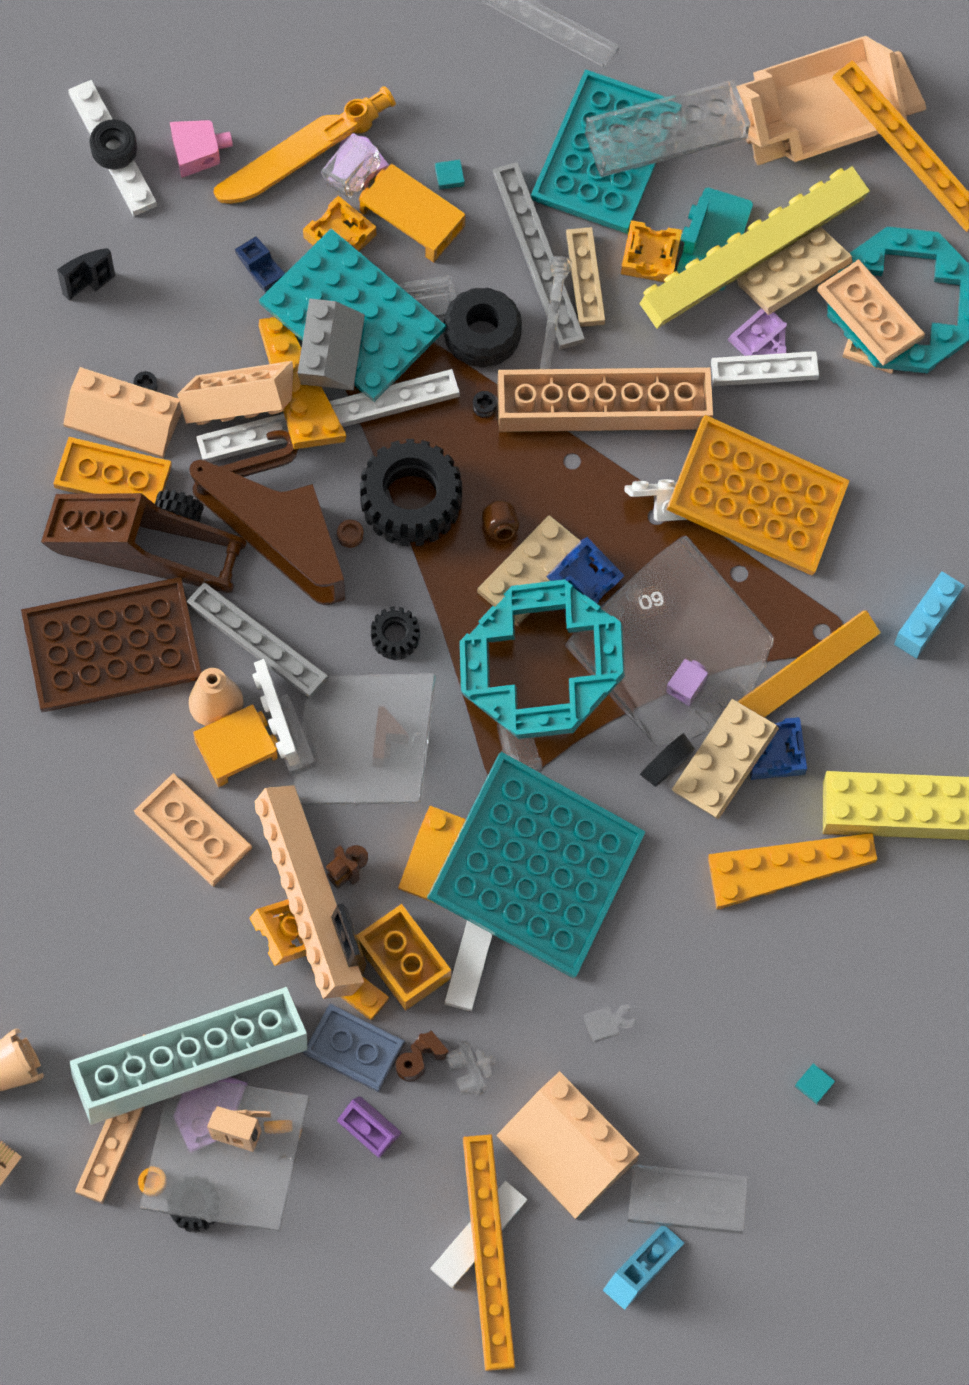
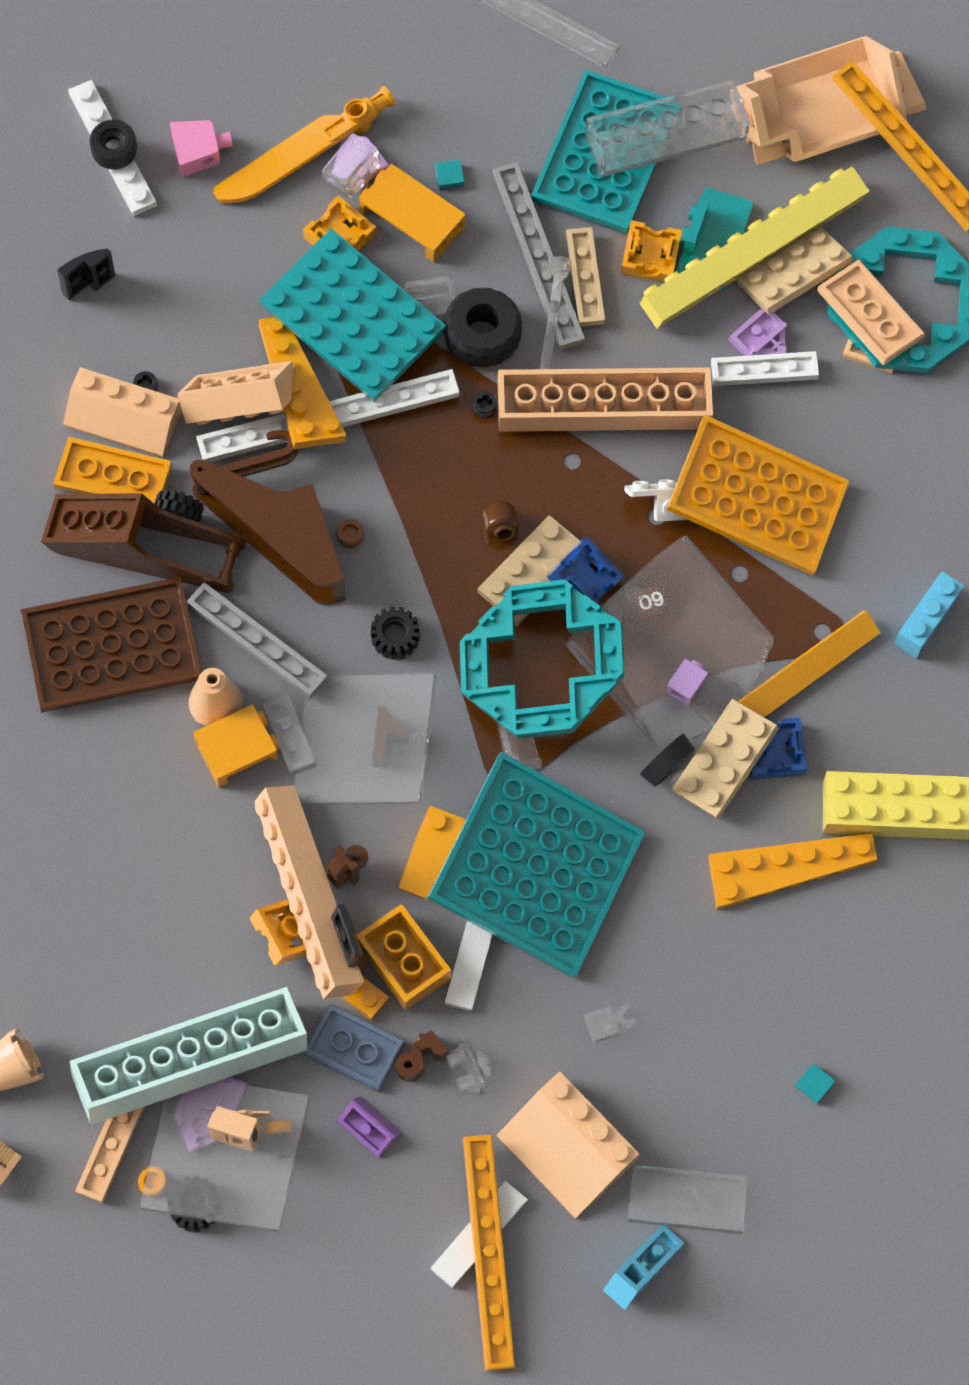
(193, 829): light nougat tile -> none
(259, 263): dark blue slope -> none
(278, 722): white plate -> none
(330, 345): light grey slope -> none
(405, 461): black tyre -> none

